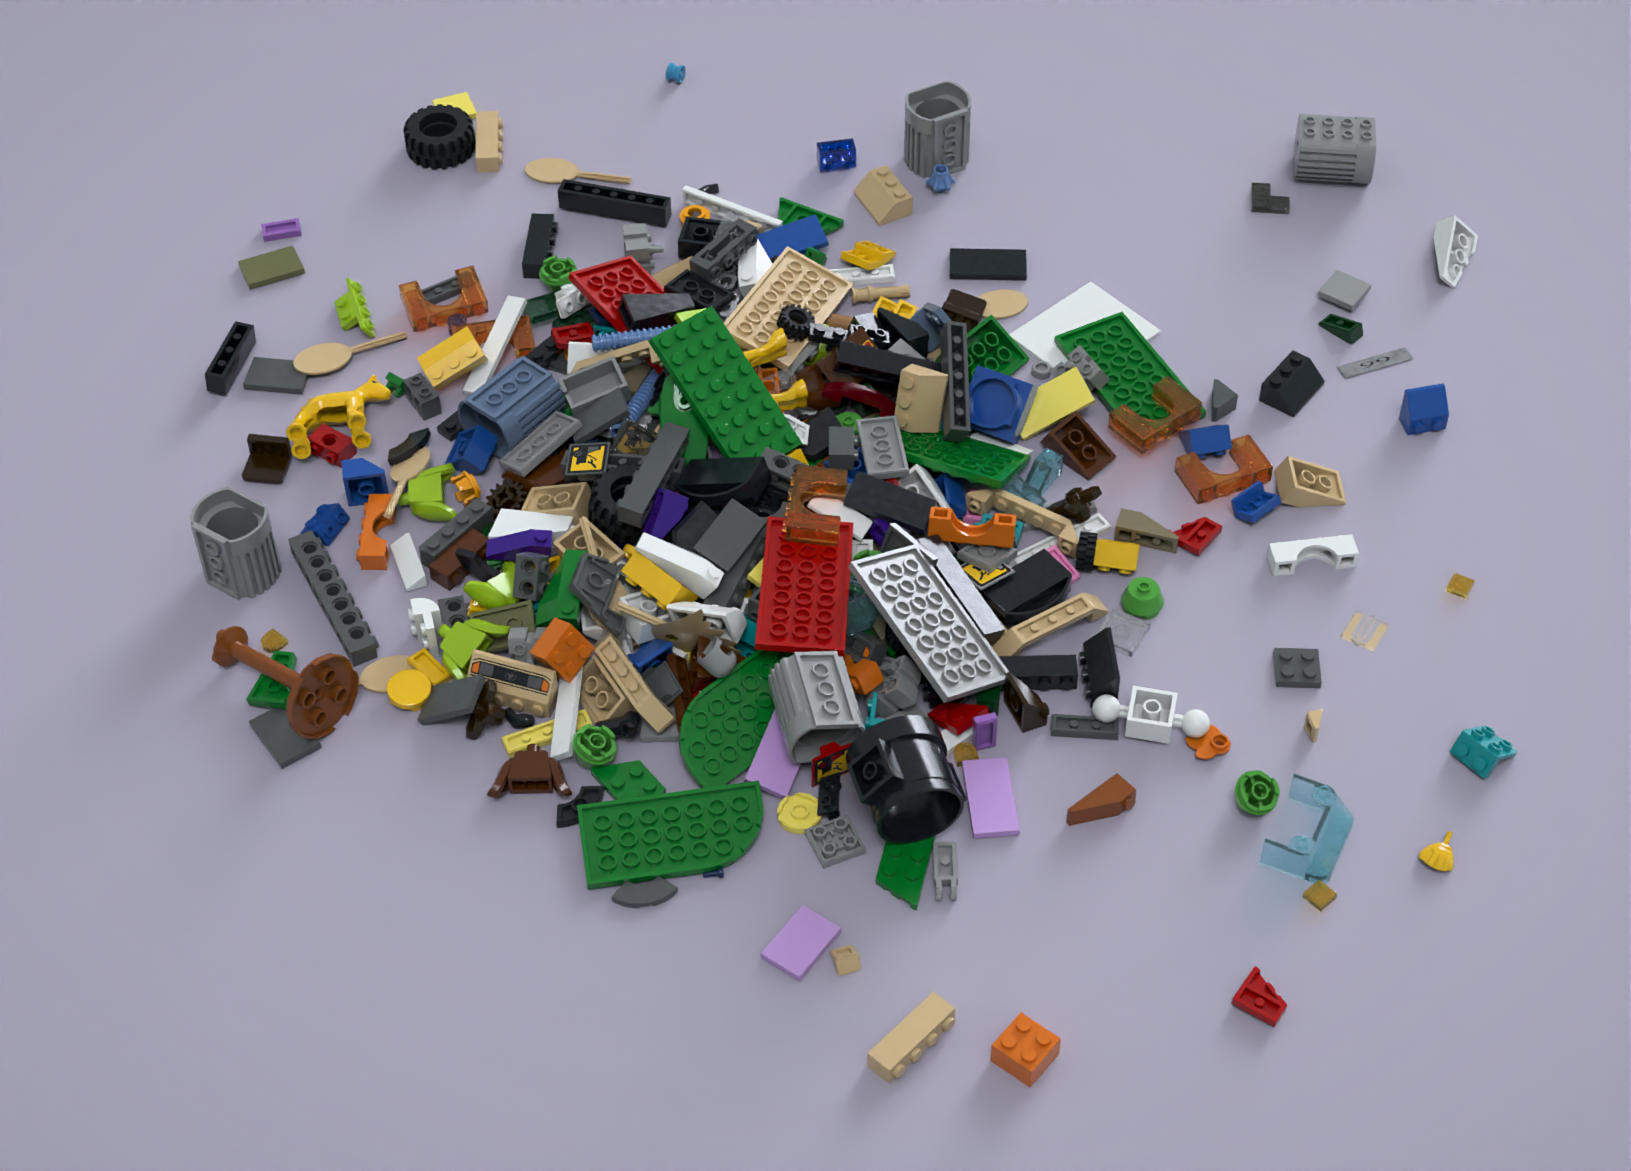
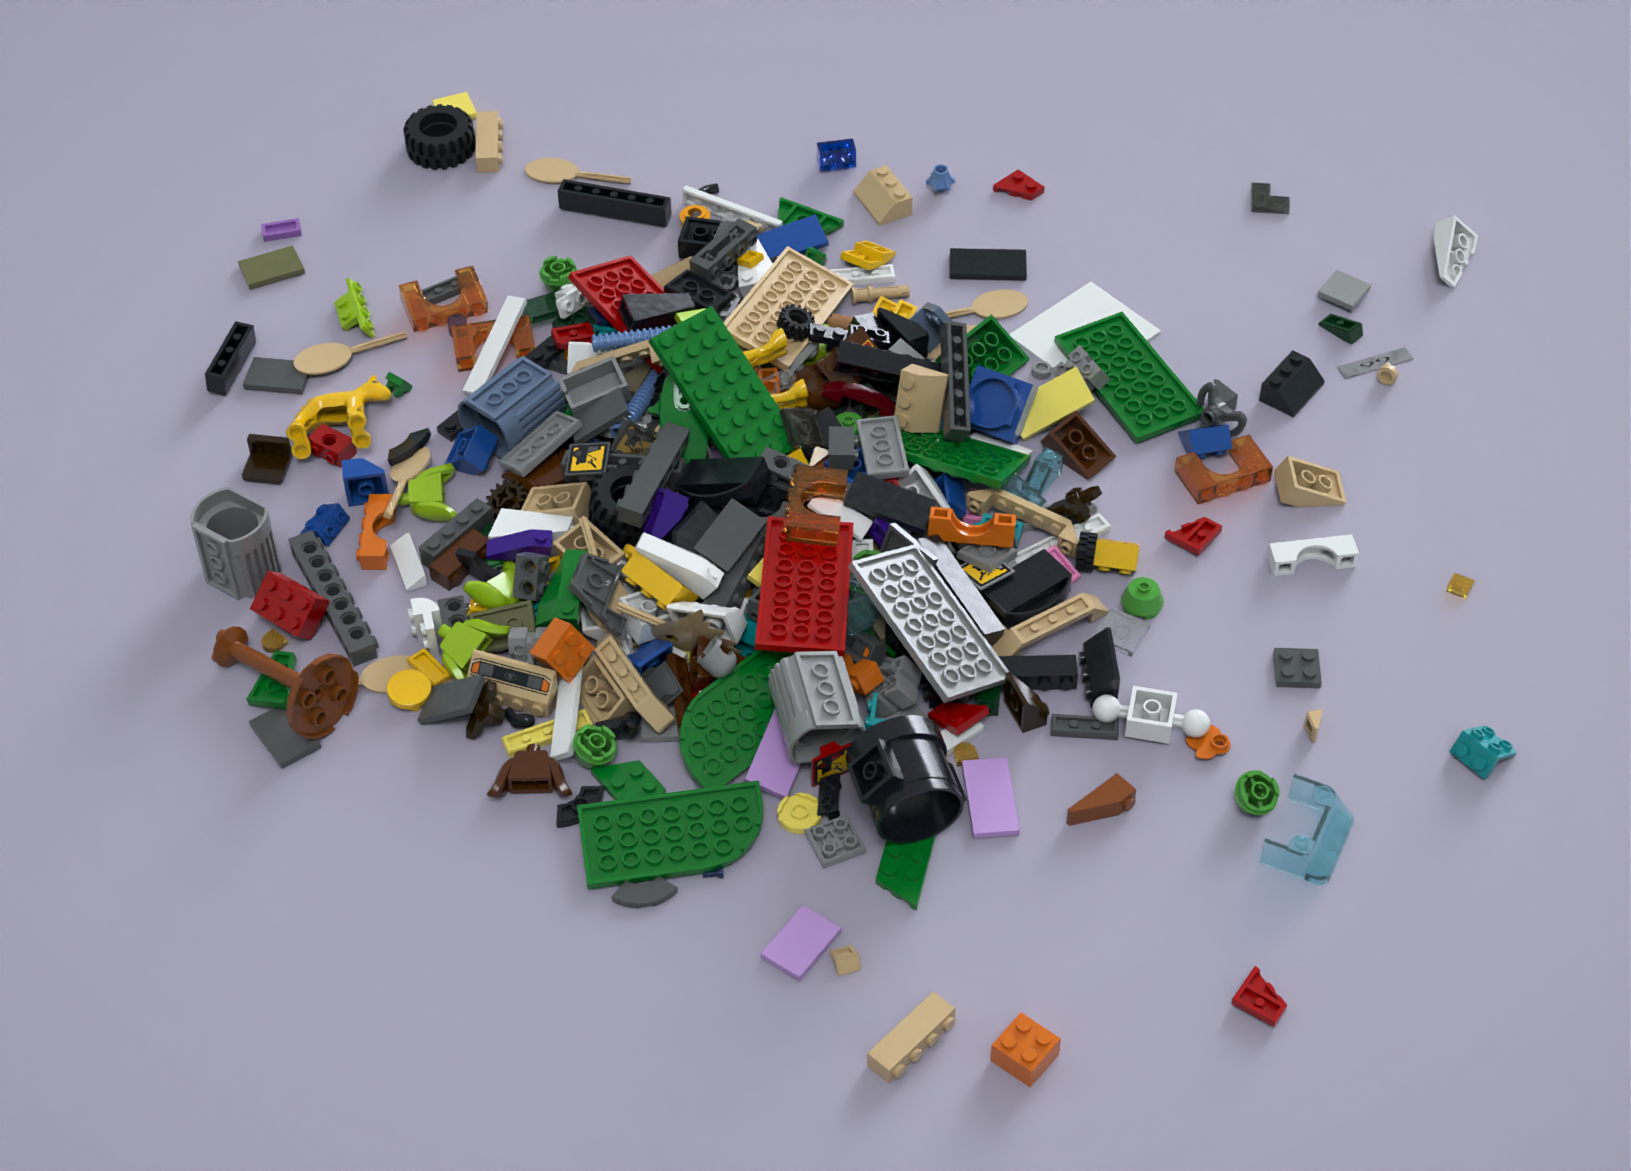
(289, 605): none -> red brick
(422, 396): dark grey brick -> none
(452, 358): yellow slope -> none
(467, 488): light orange piece -> none
(539, 243): black brick -> none
(637, 245): light grey brick -> none
(675, 72): dark azure wheel -> none
(750, 259): none -> yellow tile
(802, 428): none -> clear smoke tile
(818, 455): none -> tan slope
(937, 128): light grey piece -> none
(945, 868): light grey hinge -> none
(964, 308): dark brown bracket -> none
(984, 731): medium lavender tile -> none
(1019, 185): none -> red wing
(1141, 529): dark tan slope -> none
(1146, 433): clear orange arch -> none
(1218, 410): none -> dark grey piece
(1254, 503): blue bracket -> none
(1319, 895): clear yellow tile -> none
(1334, 149): light grey piece -> none
(1364, 630): clear piece -> none
(1387, 374): none -> tan tile
(1424, 409): blue slope -> none
(1439, 855): yellow piece -> none

